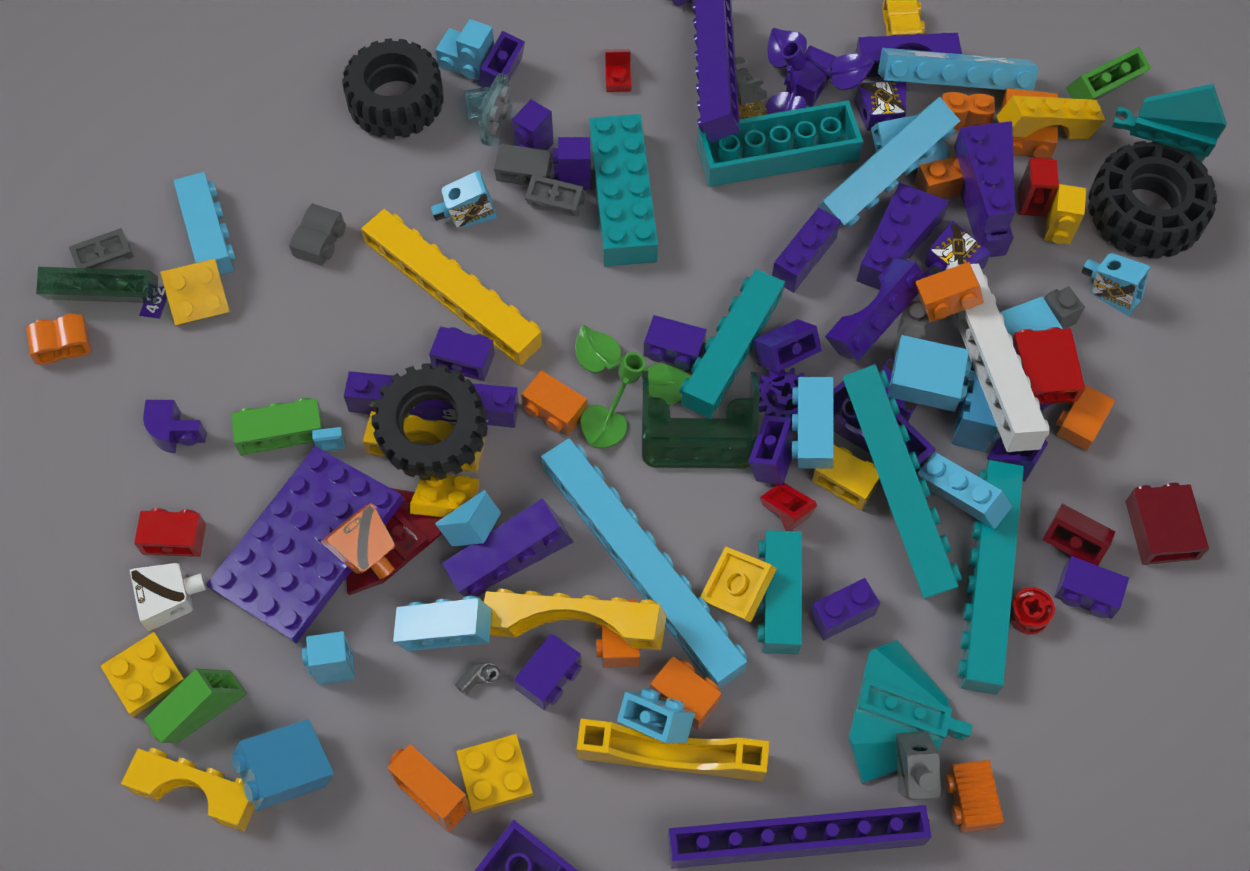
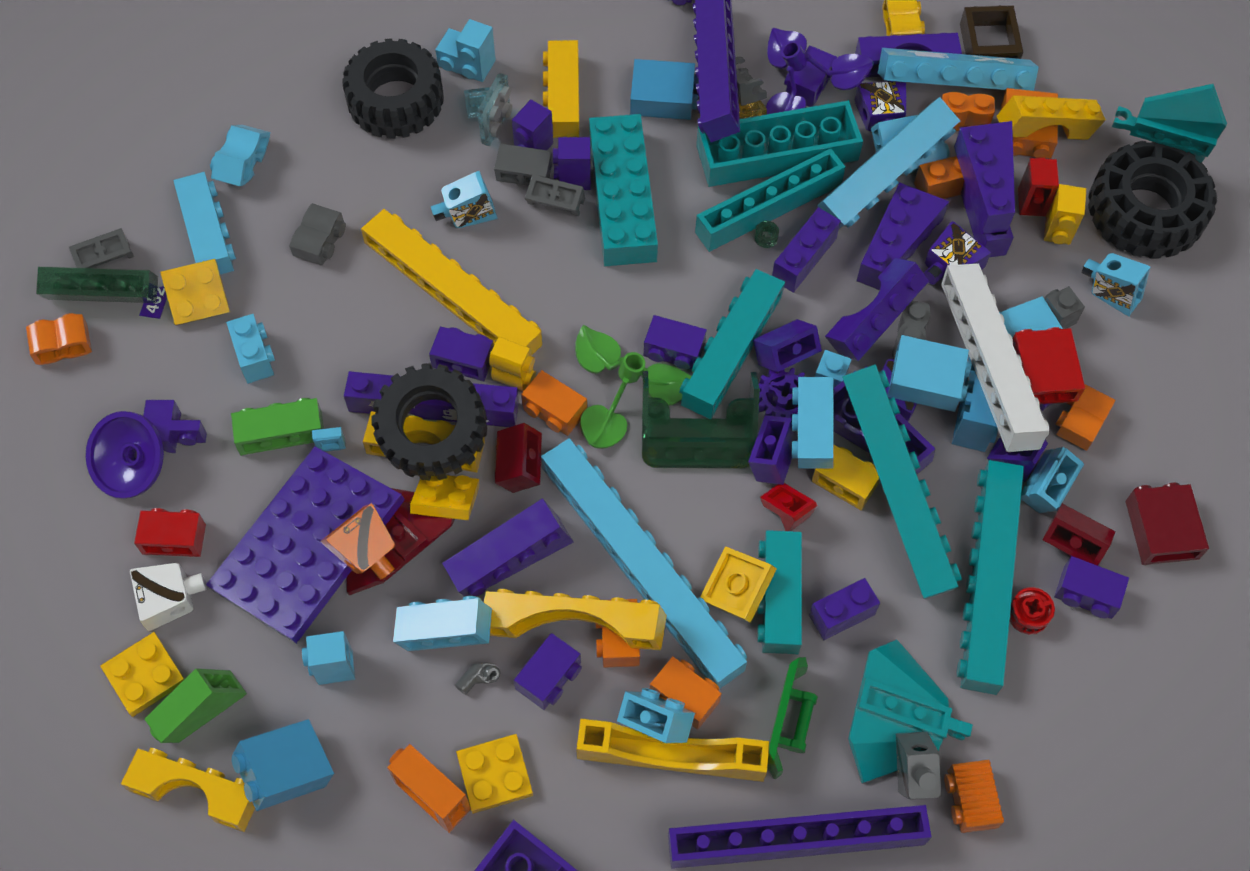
(113, 450): none -> dark purple dish
(239, 154): none -> medium azure brick
(250, 348): none -> medium azure brick
(470, 521): medium azure slope -> none
(501, 59): dark purple brick -> none
(512, 364): none -> yellow brick
(518, 458): none -> dark red brick
(562, 86): none -> yellow brick
(618, 70): red slope -> none
(663, 89): none -> dark azure brick
(769, 199): none -> teal brick
(771, 228): none -> clear green bush
(796, 669): none -> green piece
(833, 366): none -> medium azure brick
(949, 292): orange brick -> none
(965, 490): medium azure brick -> none
(991, 16): none -> dark brown window
(1051, 480): none -> medium azure brick
(1110, 76): bright green brick -> none

